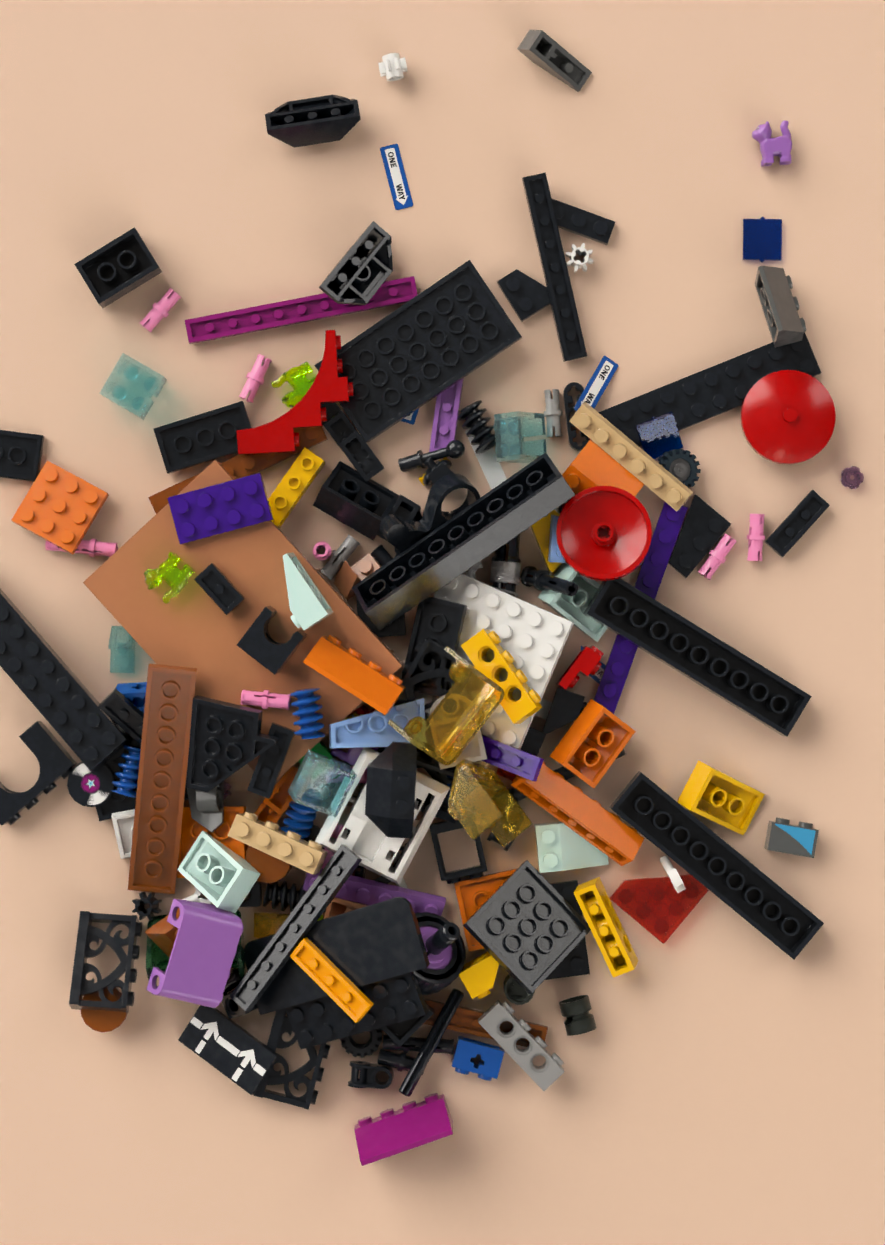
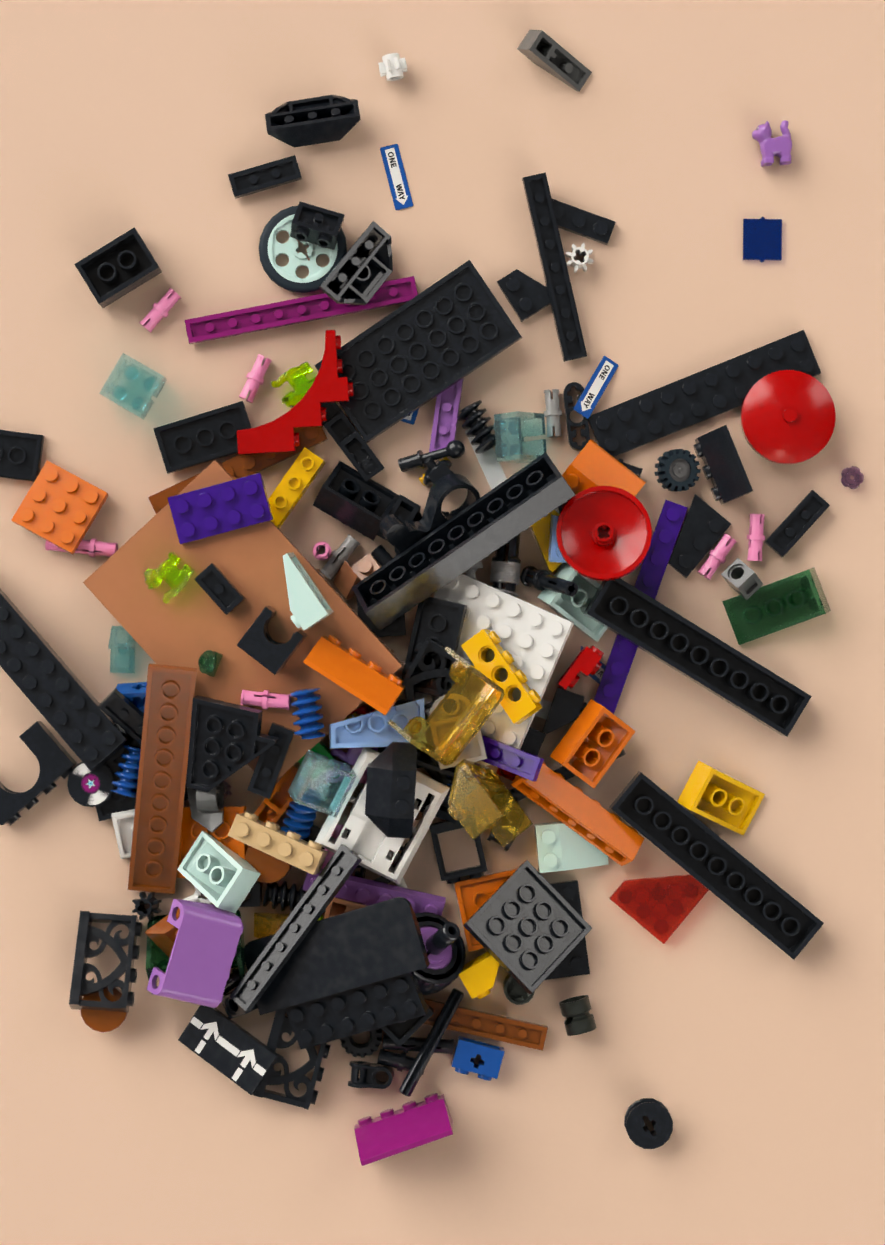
(209, 662): none -> clear green plate
(265, 176): none -> black plate
(286, 276): none -> wedge
(316, 225): none -> black bracket
(331, 980): light orange plate -> none
(541, 1075): light grey brick -> none
(606, 927): yellow brick -> none
(631, 456): tan plate -> none
(659, 435): clear blue piece -> none
(661, 1122): none -> black piece
(672, 874): white bar -> none
(722, 465): none -> black slope
(742, 579): none -> dark grey brick
(777, 606): none -> clear green slope
(779, 305): dark grey slope -> none
(790, 838): dark grey brick -> none

